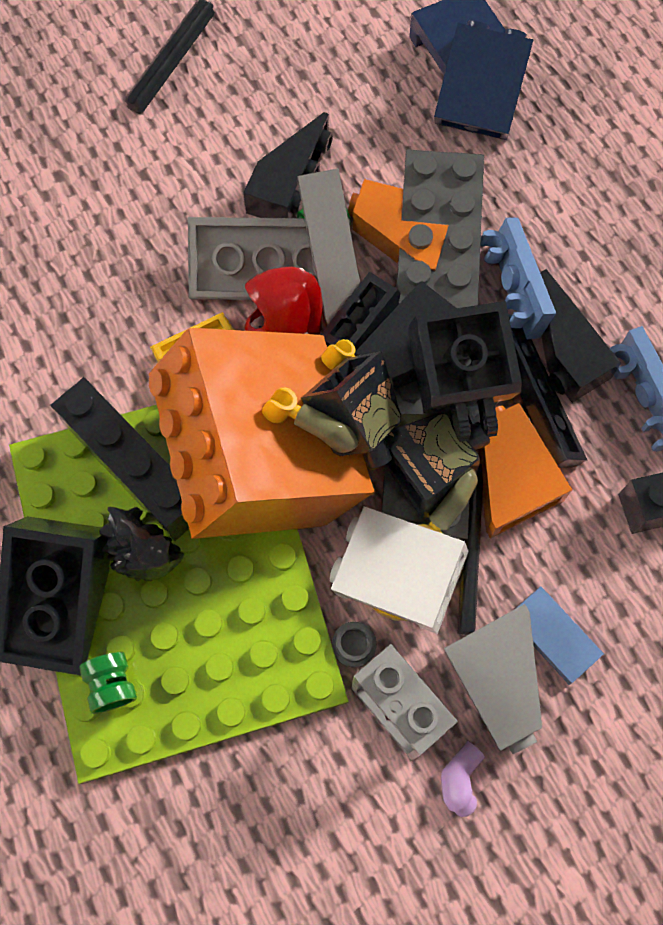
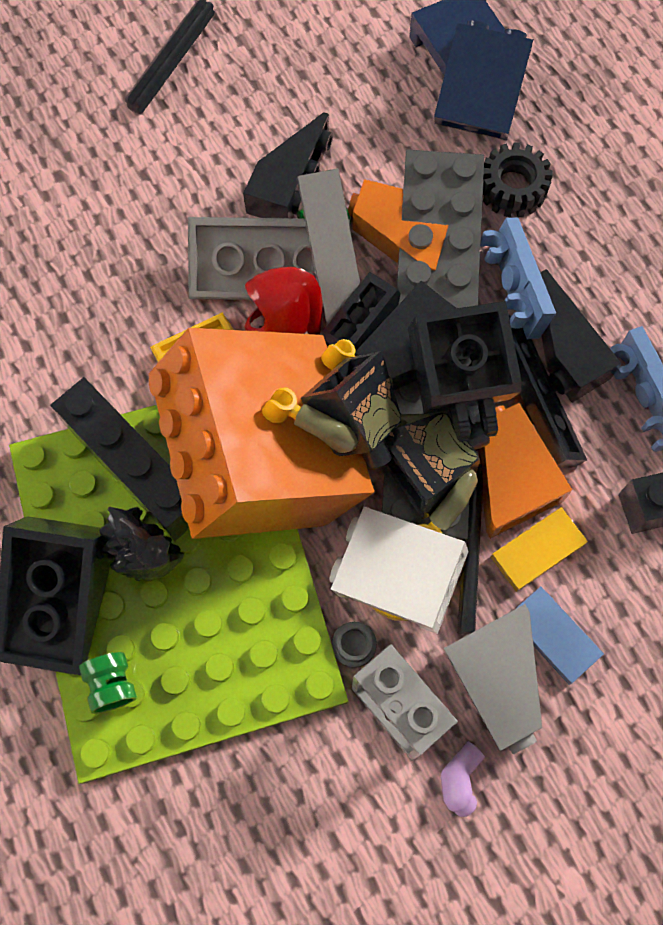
(520, 162): none -> black tyre
(538, 549): none -> yellow tile

